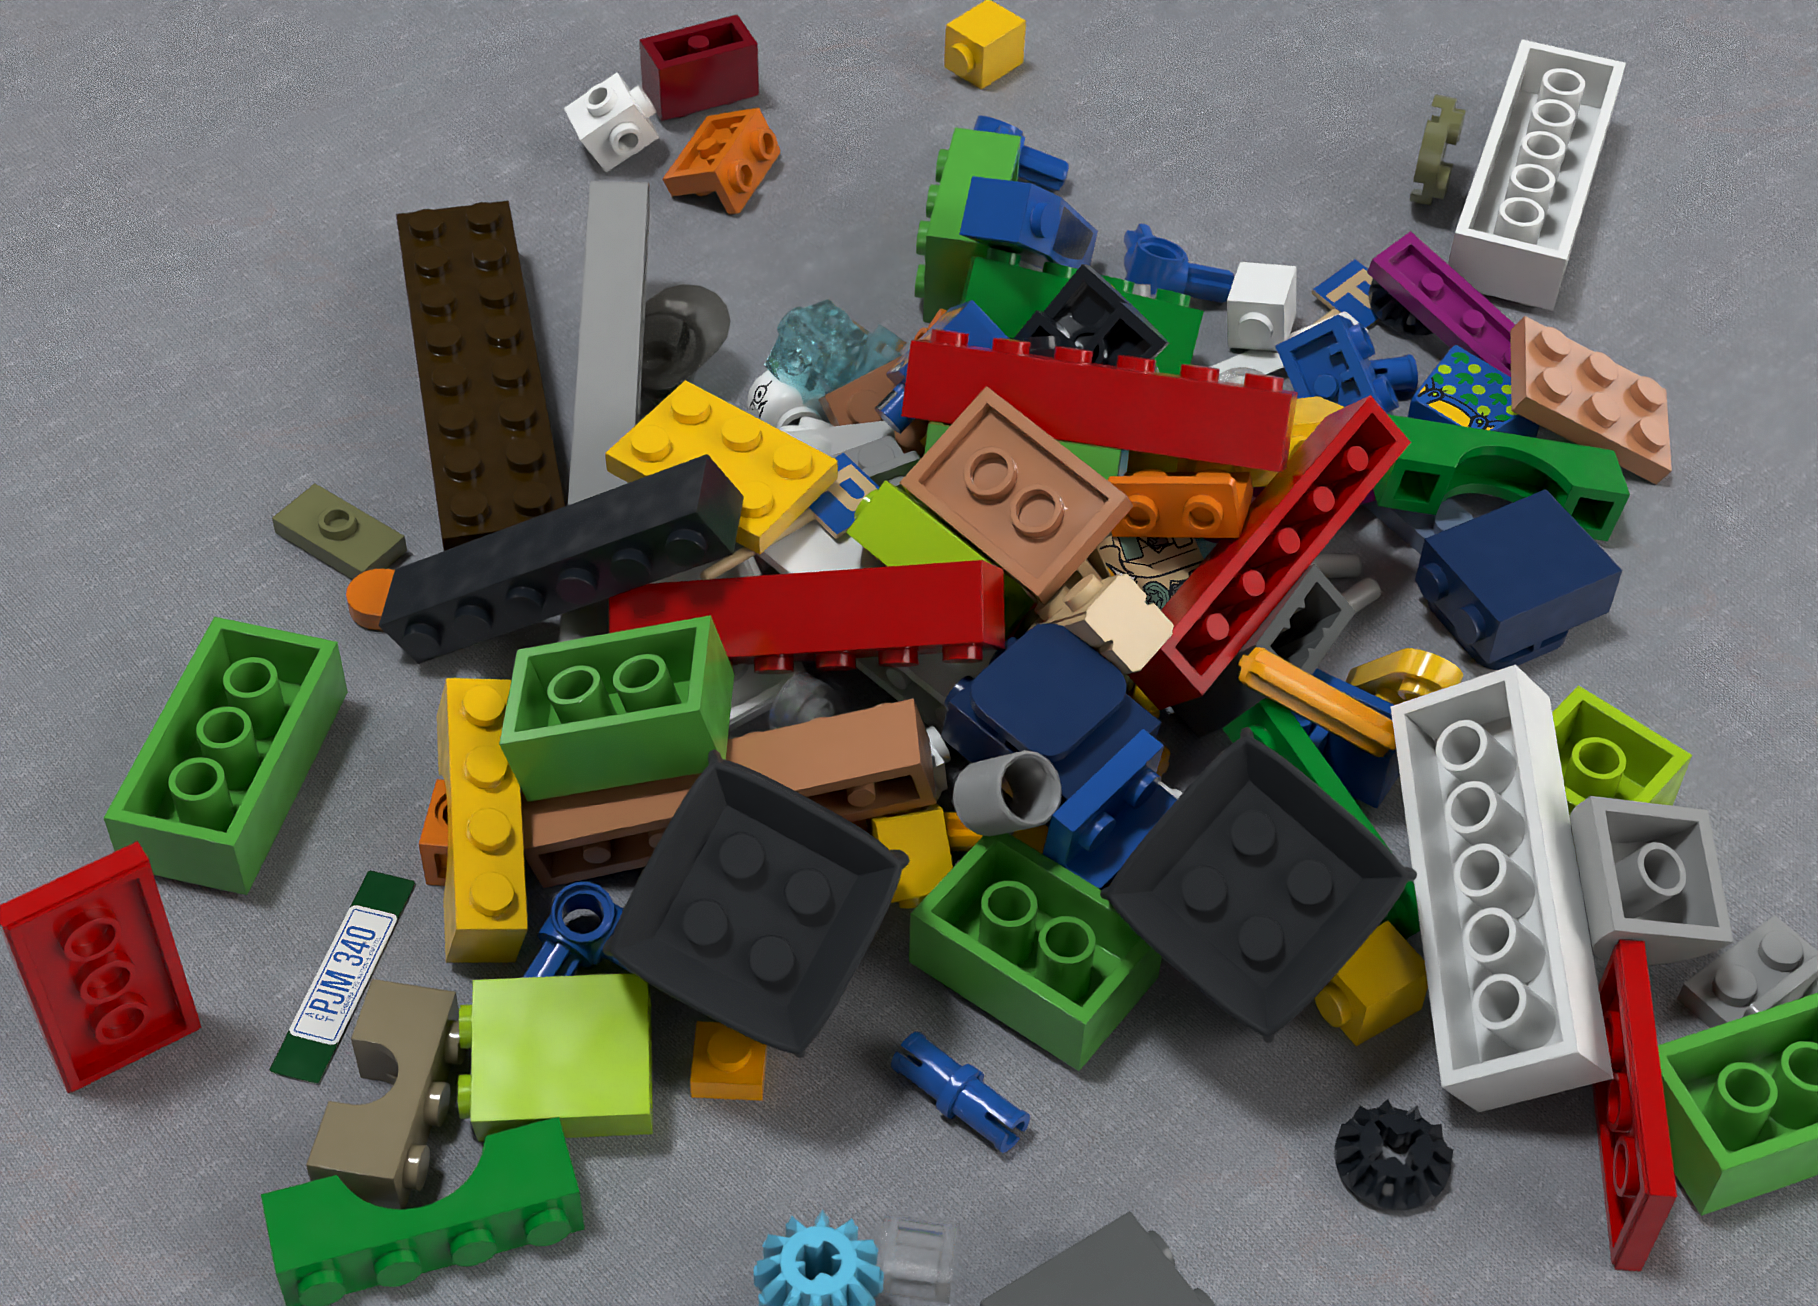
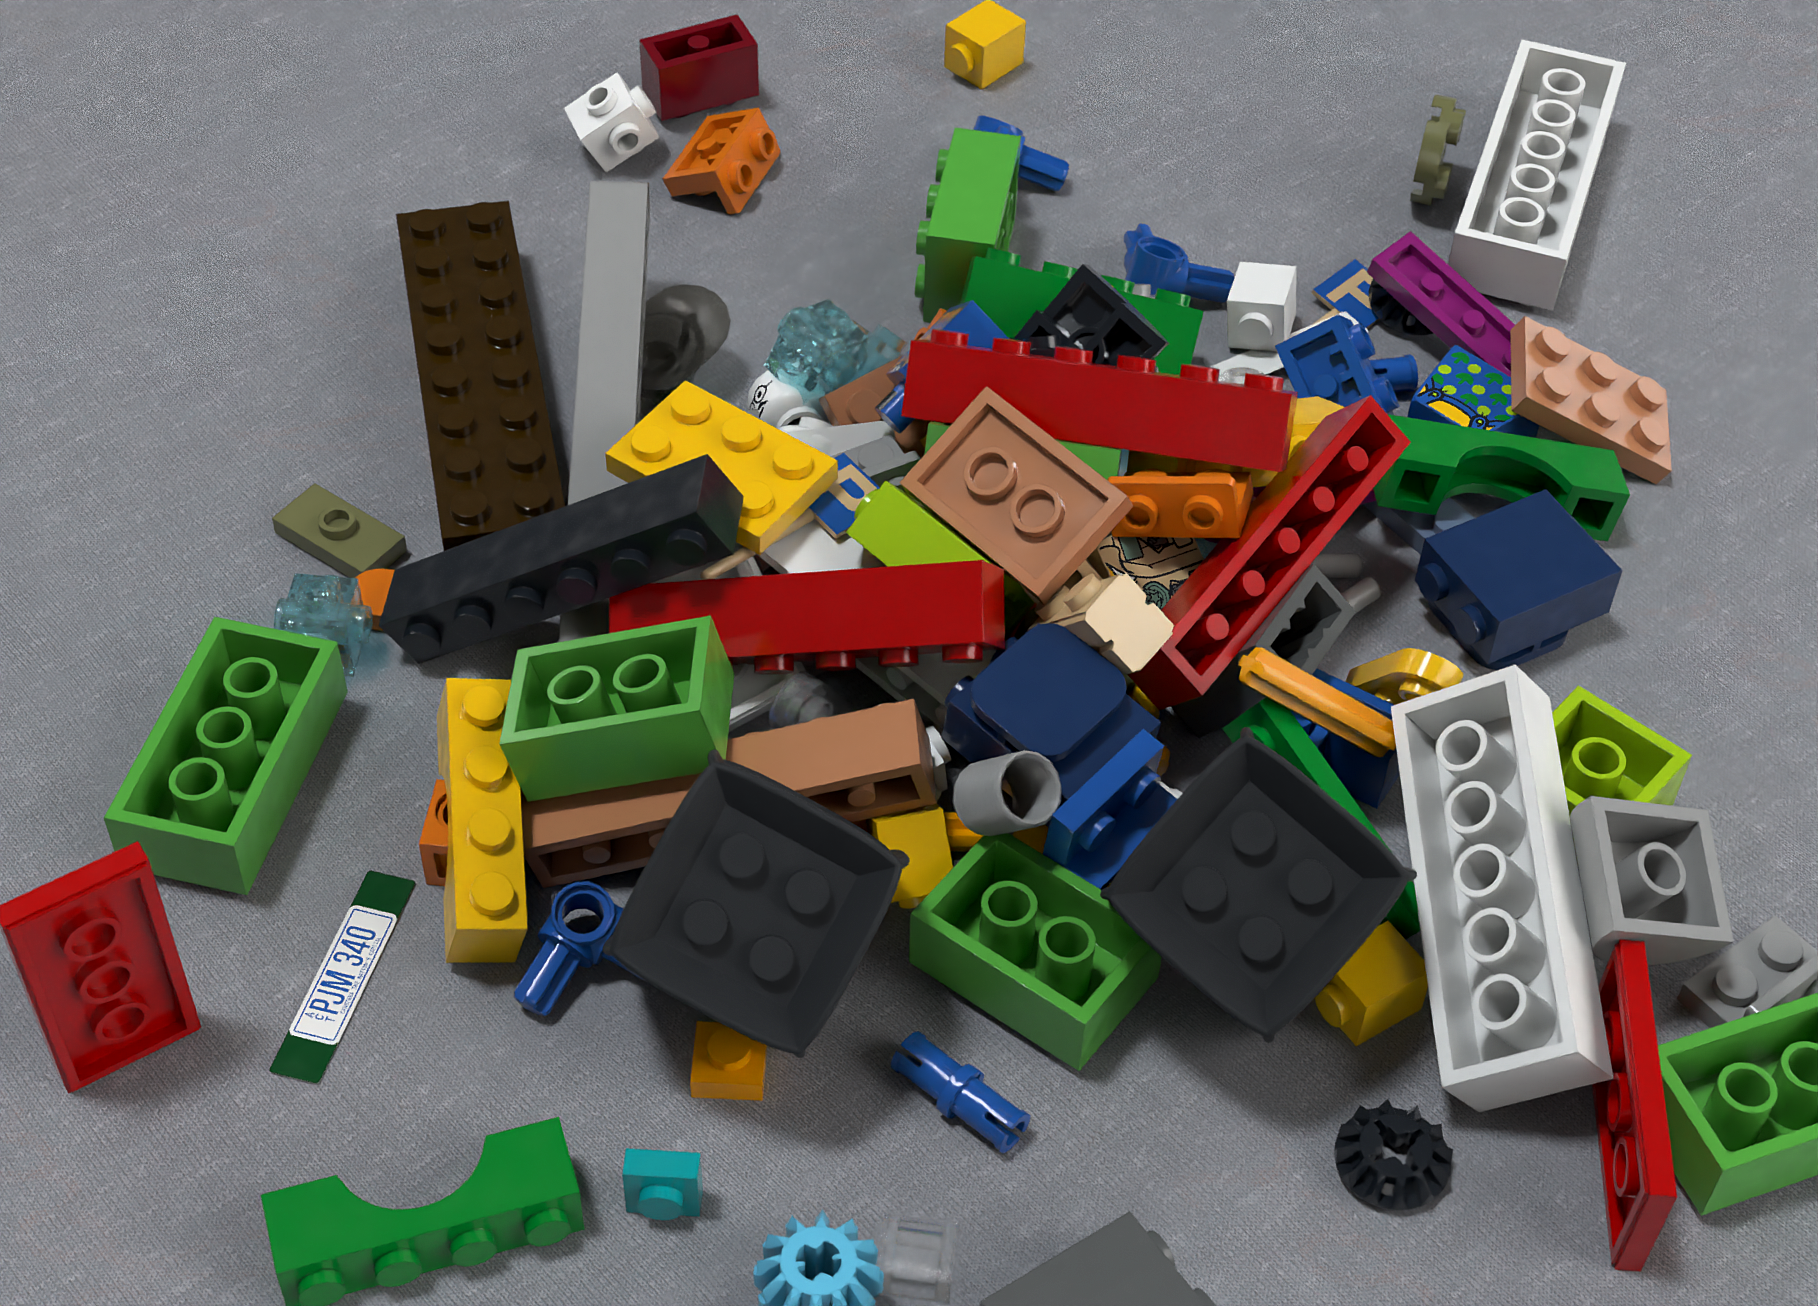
(328, 610): none -> clear light blue brick
(380, 1147): dark tan arch -> none
(558, 1051): lime brick -> none
(662, 1183): none -> teal plate
(1027, 223): blue slope -> none

